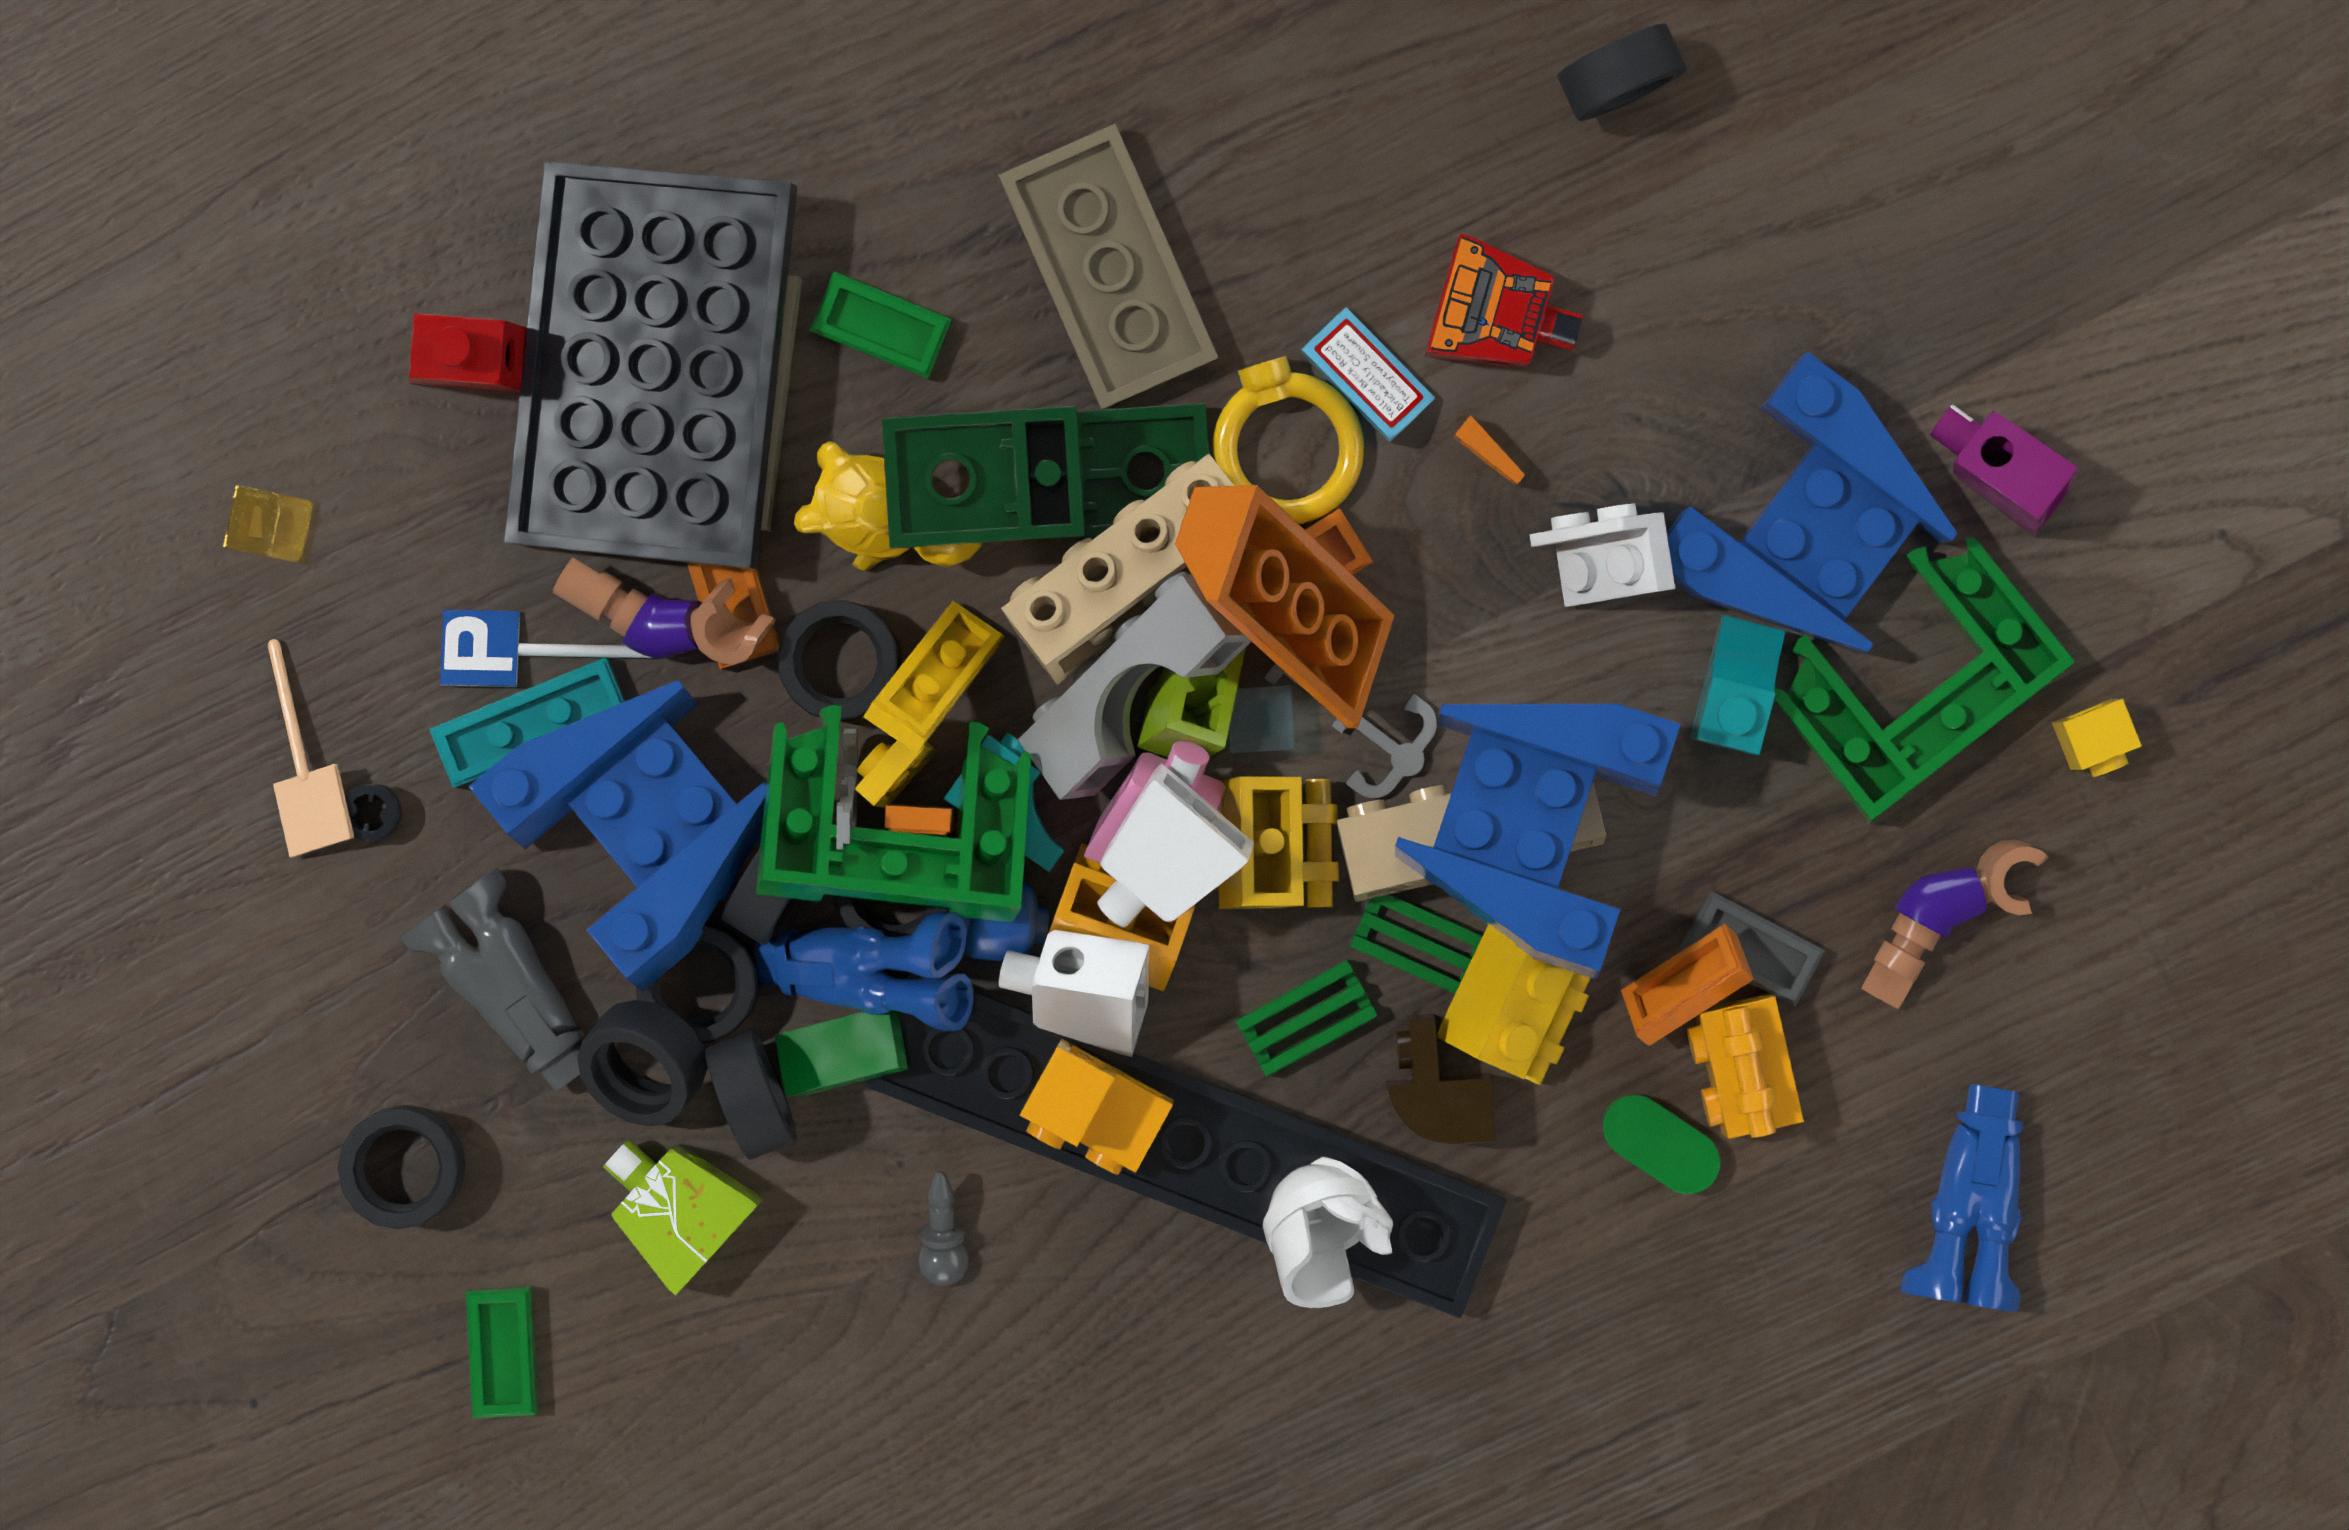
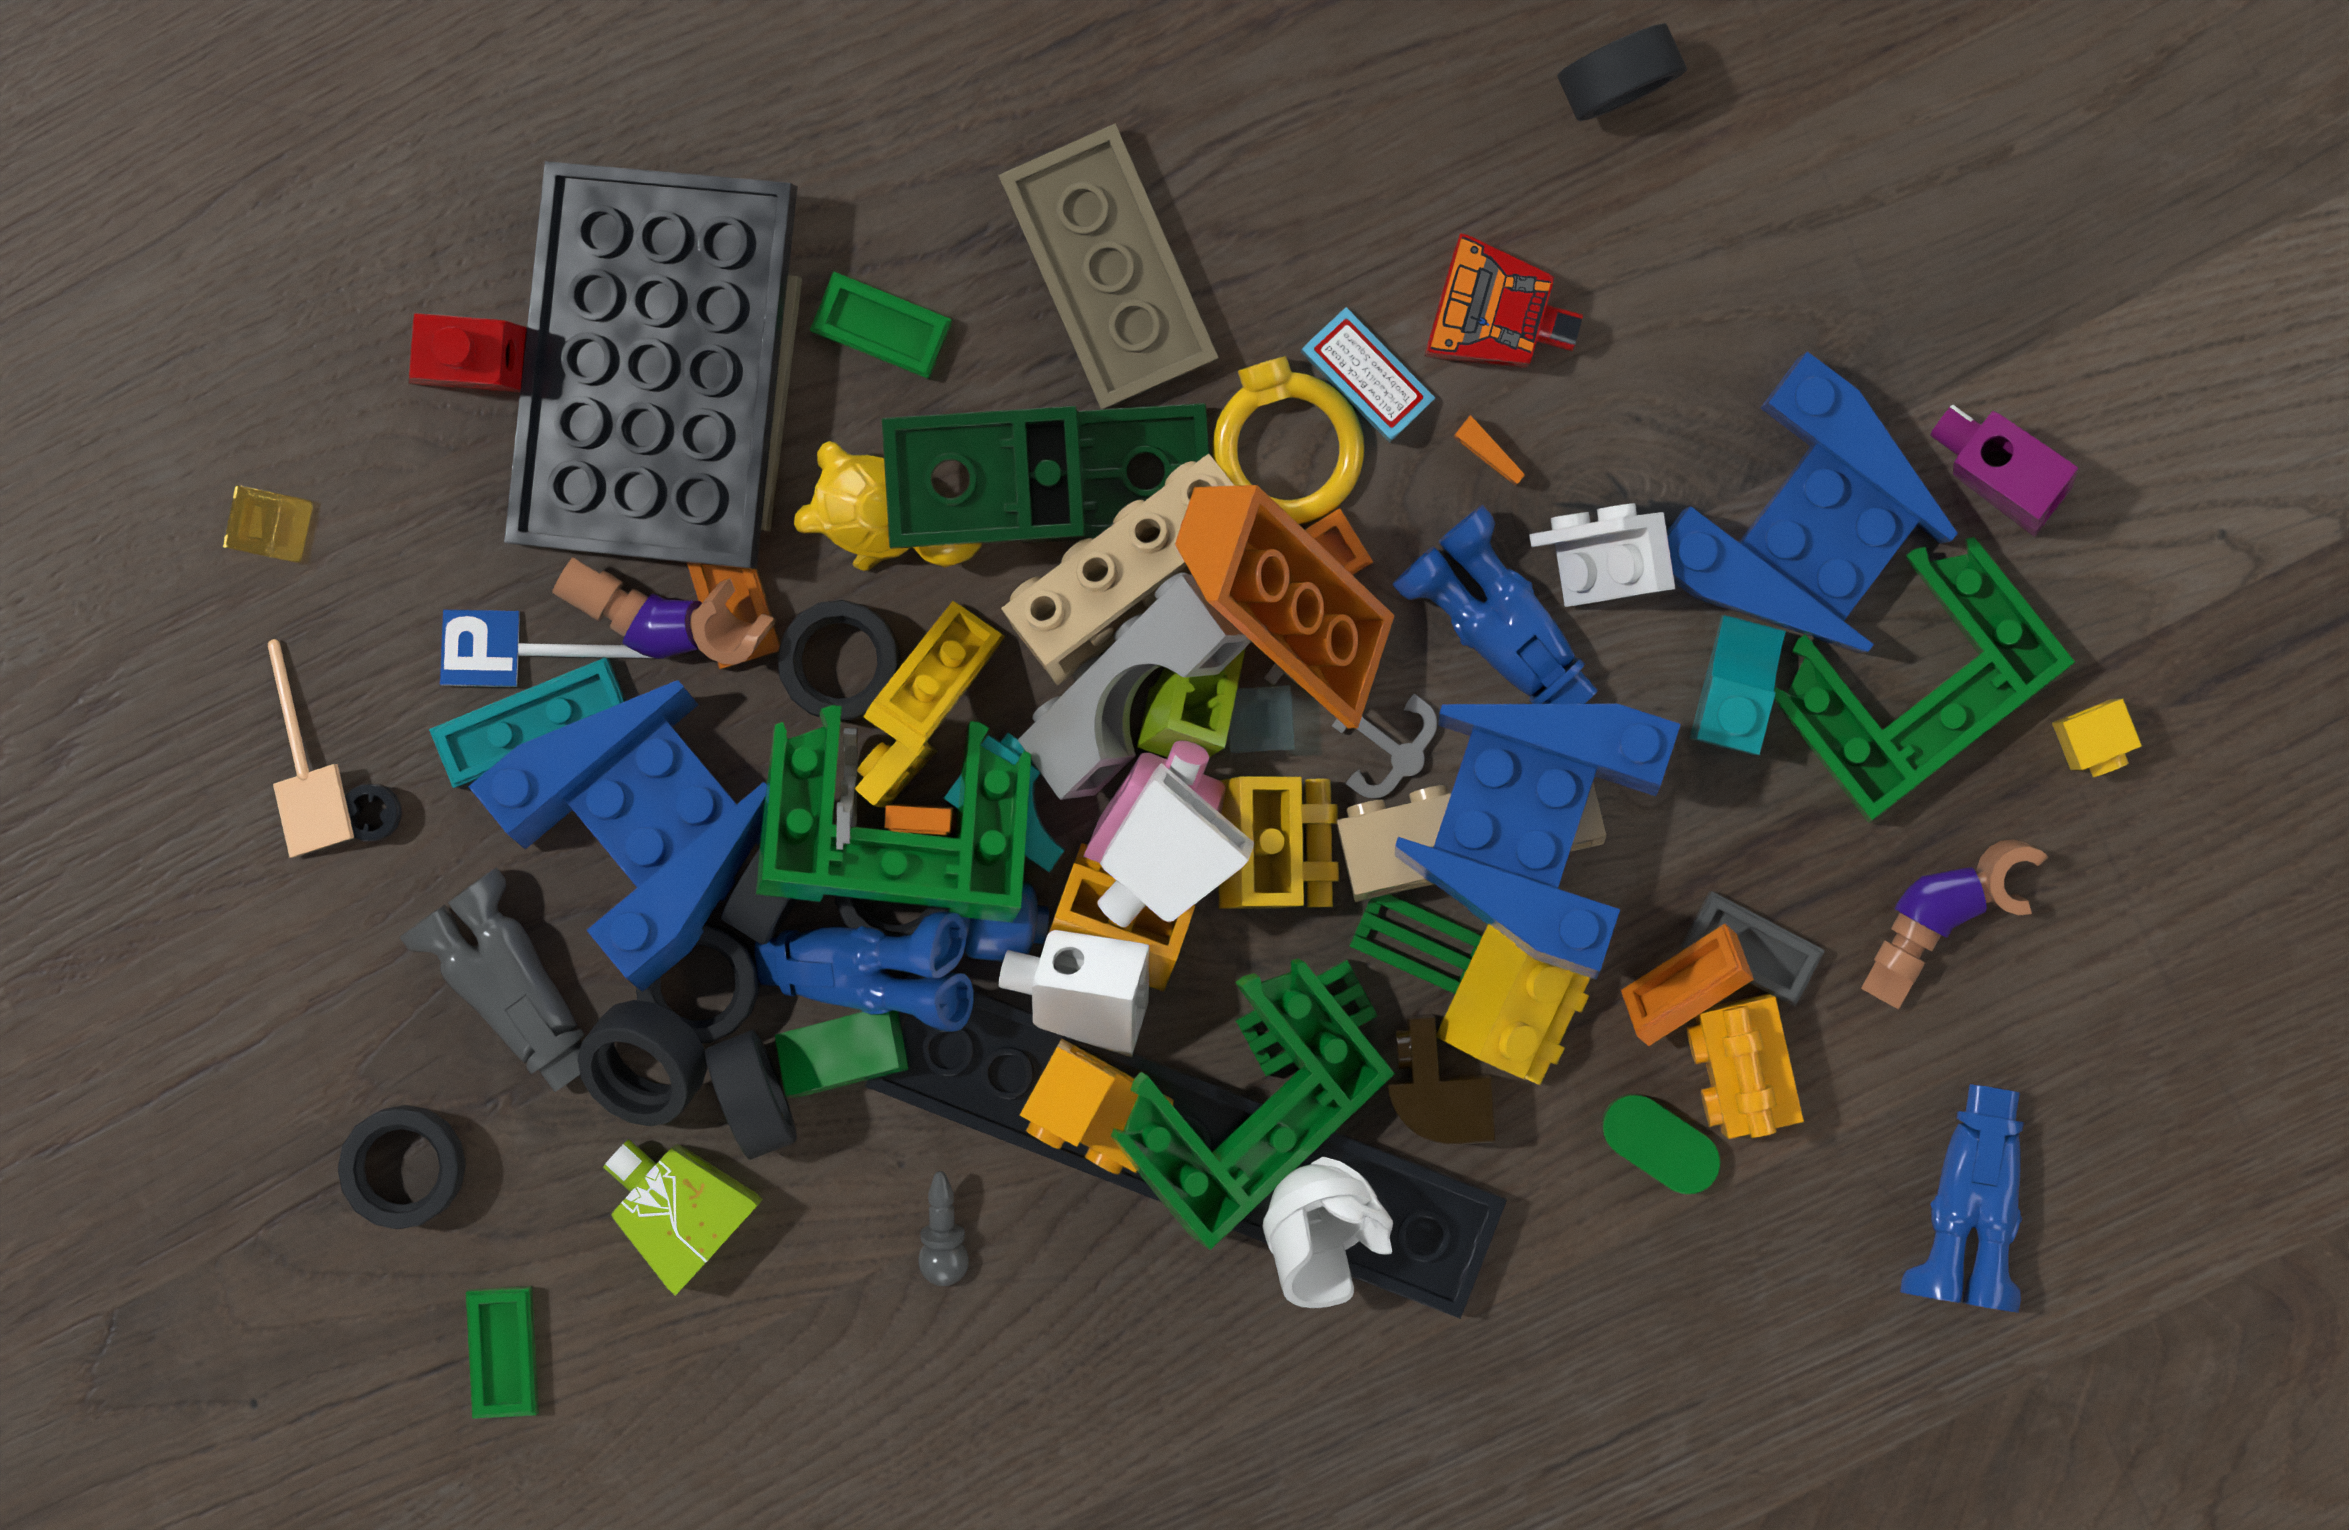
(1334, 1079): none -> green wedge
(1512, 624): none -> blue piece

